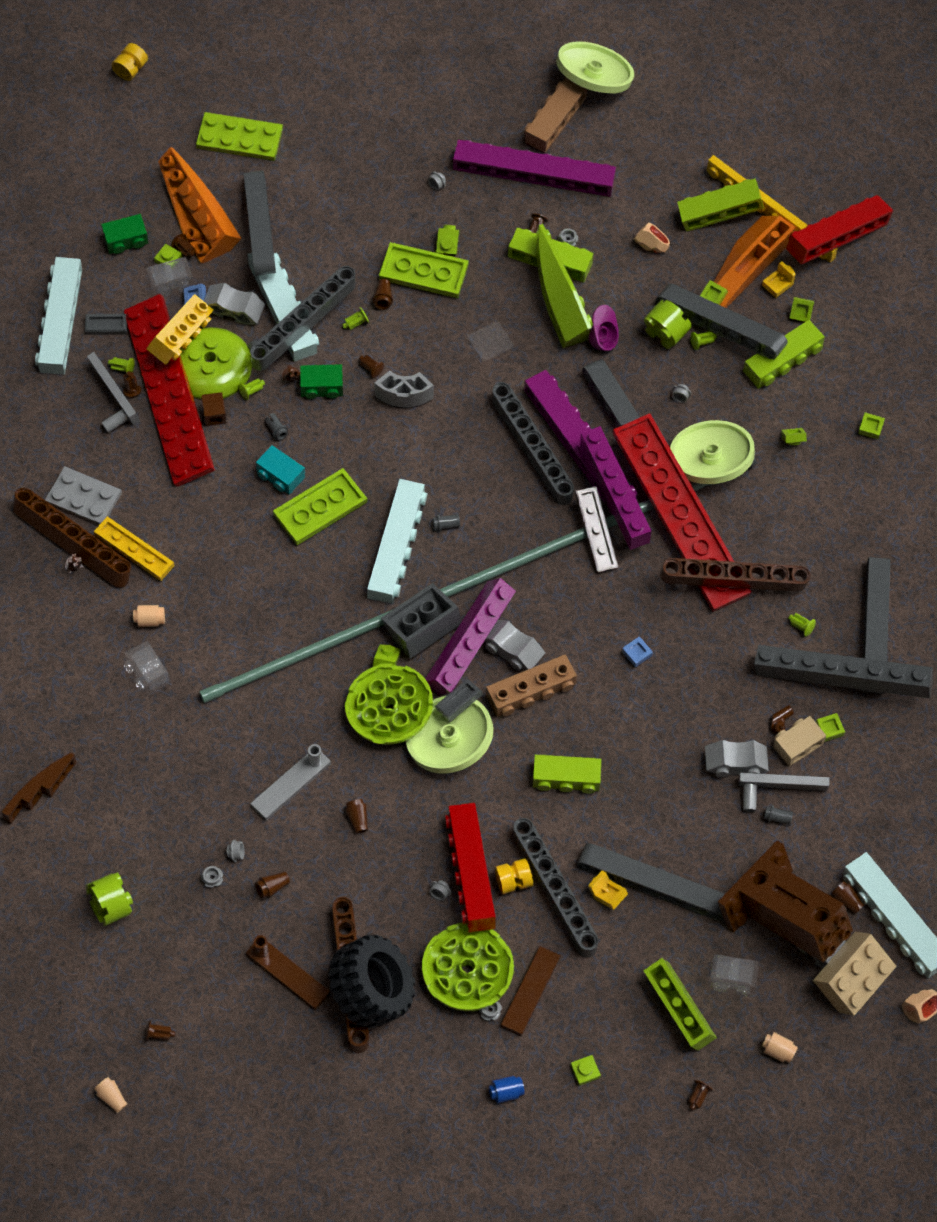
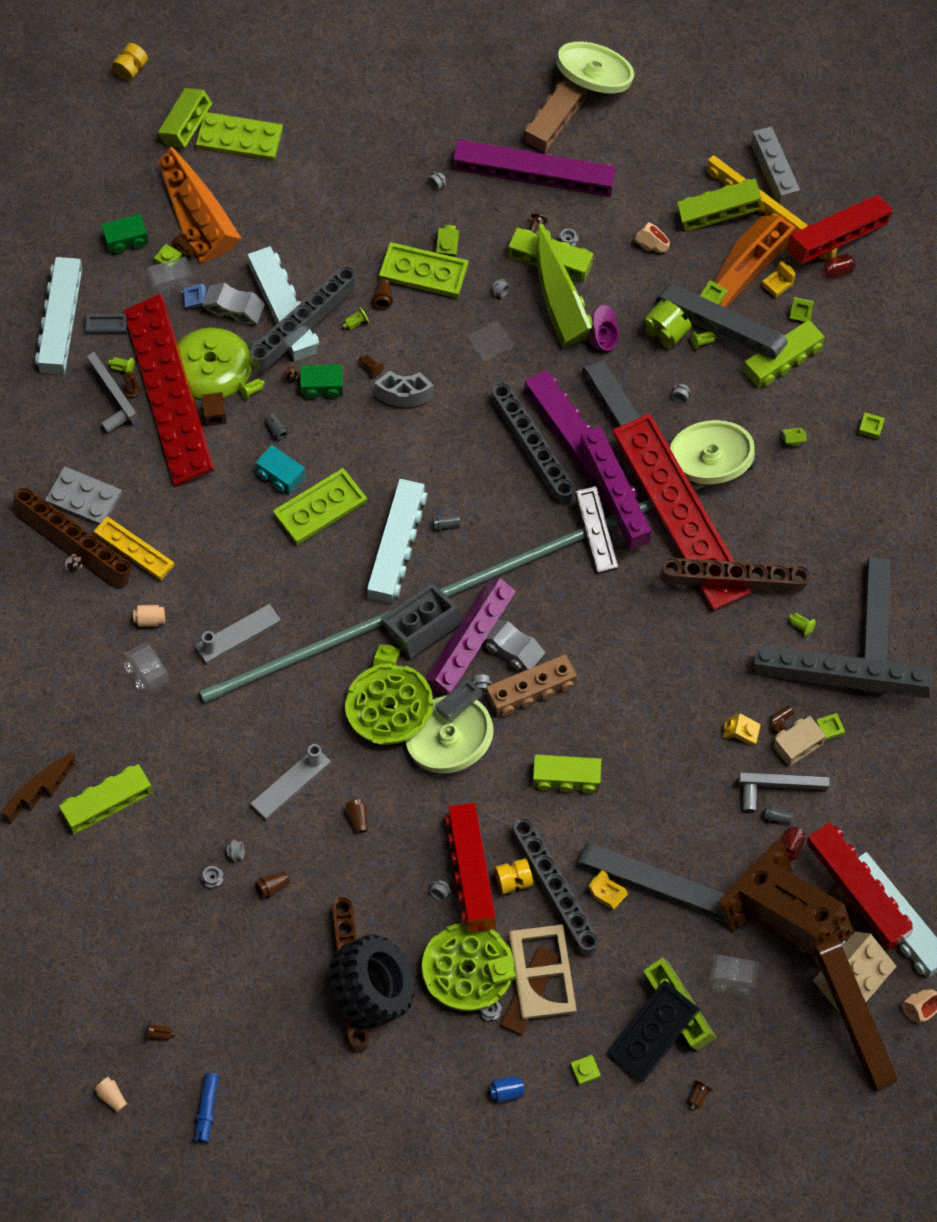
(105, 799): none -> lime brick
(109, 899): lime brick -> none
(180, 329): yellow brick -> none
(184, 117): none -> lime brick
(205, 1116): none -> blue pin
(219, 644): none -> light grey piece
(259, 223): dark grey beam -> none
(287, 972): reddish brown piece -> none
(481, 681): none -> light grey plate
(500, 288): none -> light grey plate
(501, 970): none -> lime plate
(530, 1003): none -> tan window
(637, 651): medium blue plate -> none
(653, 1031): none -> black tile
(734, 758): light grey brick -> none
(742, 729): none -> yellow bracket
(775, 167): none -> light grey brick
(779, 1047): light nougat brick -> none
(793, 840): none -> clear red brick
(840, 265): none -> clear red brick
(855, 1013): none -> reddish brown beam
(860, 886): none -> red brick

